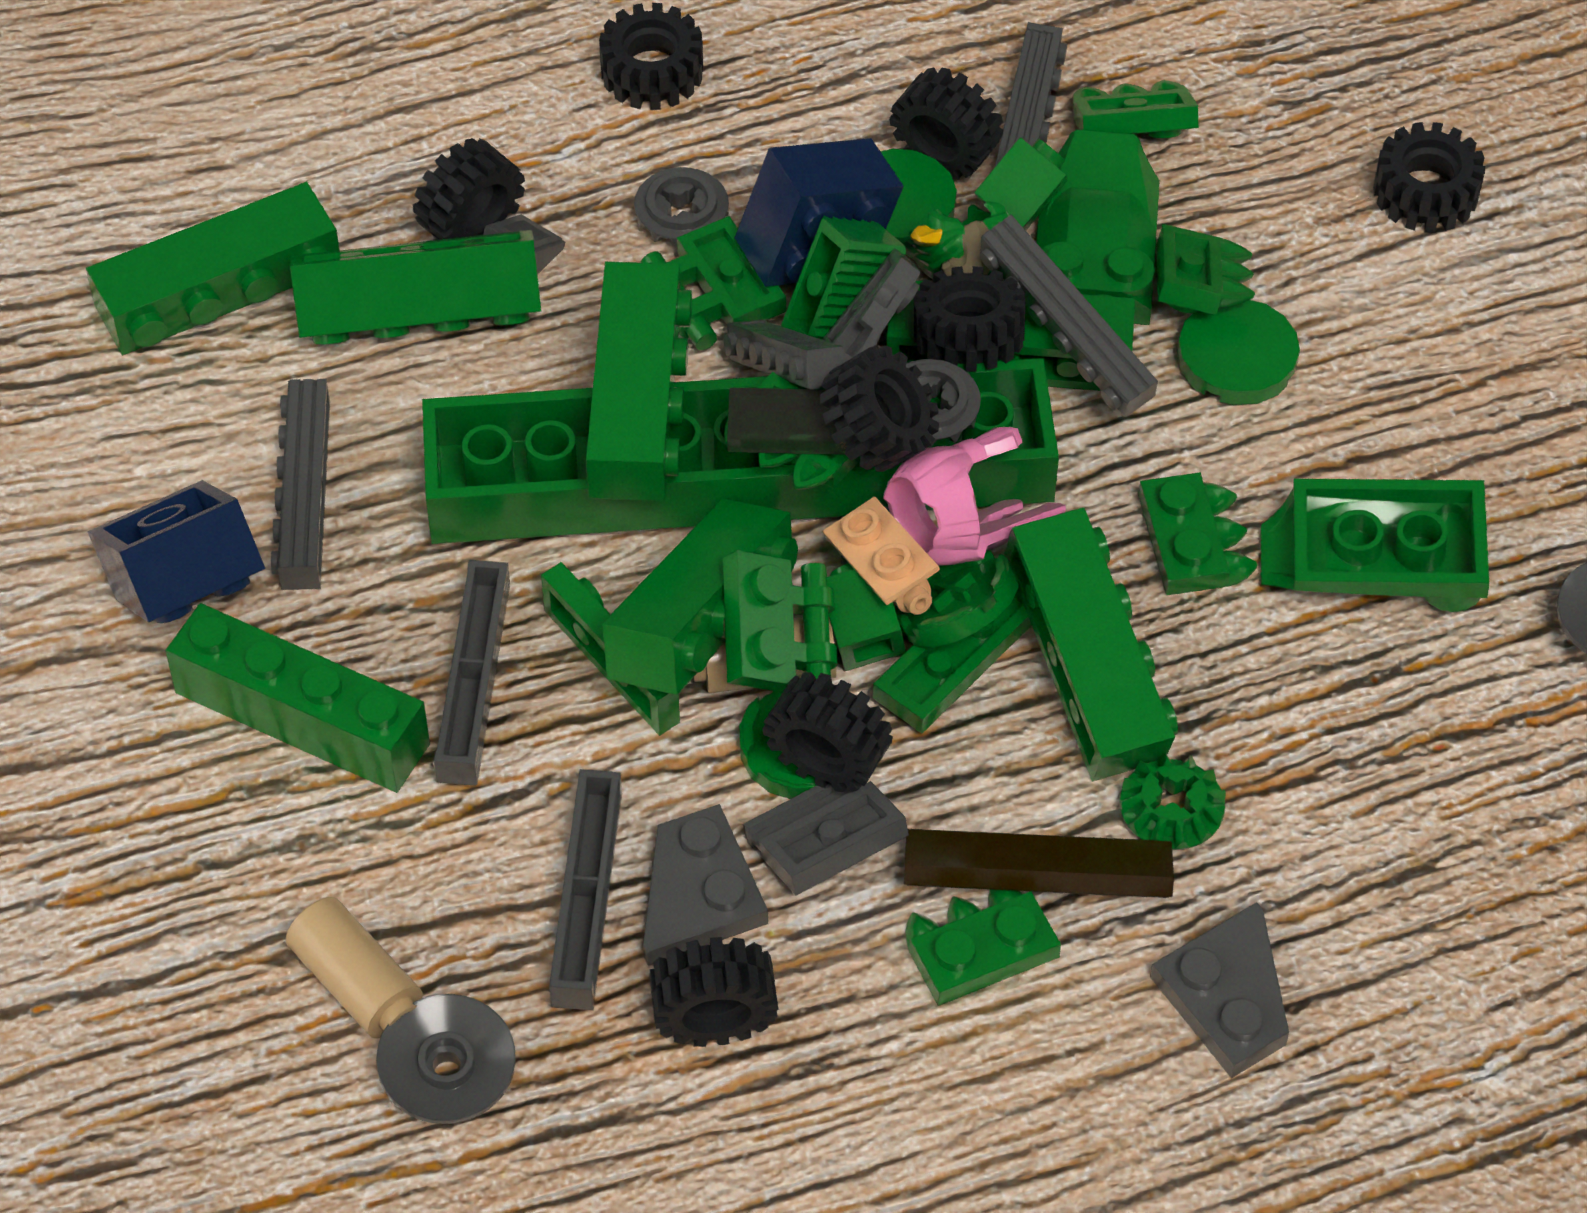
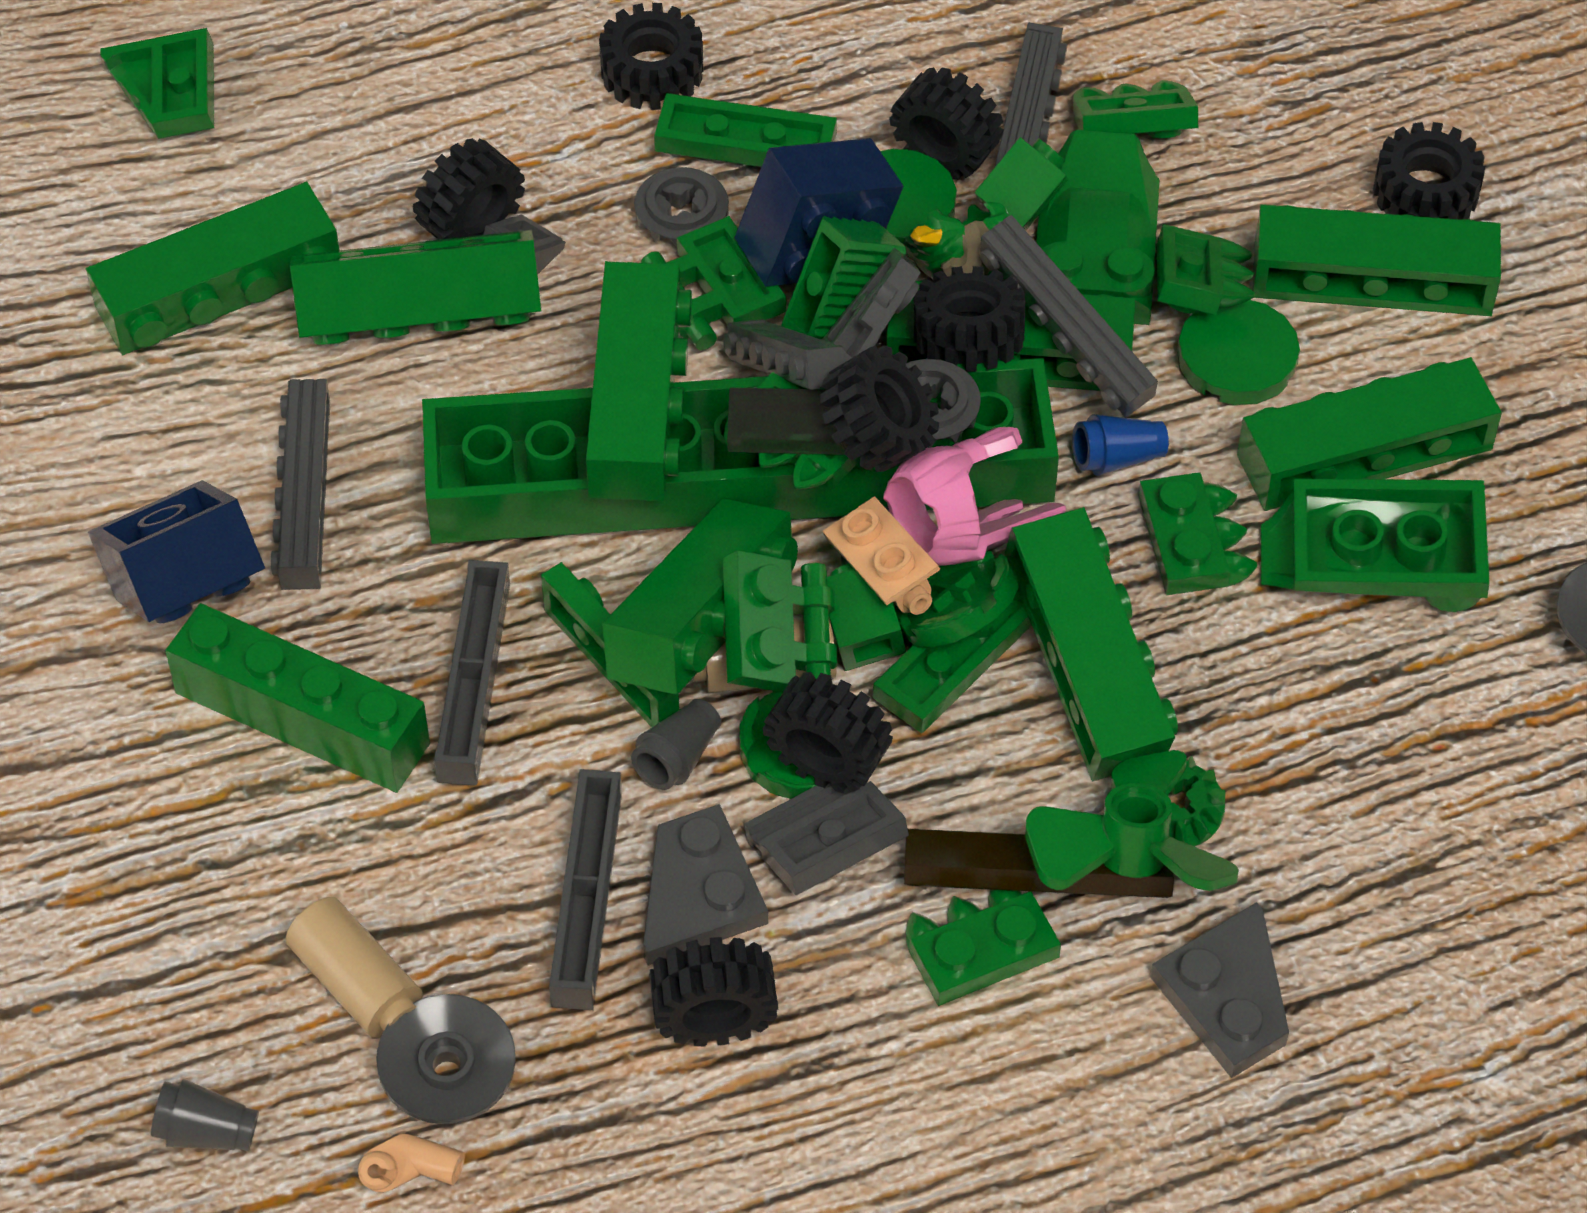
(167, 80): none -> green wing
(202, 1119): none -> dark grey cone
(406, 1159): none -> light nougat arm
(675, 745): none -> dark grey cone
(734, 130): none -> green plate
(1117, 443): none -> blue cone
(1129, 836): none -> green piece
(1370, 430): none -> green brick
(1377, 260): none -> green brick

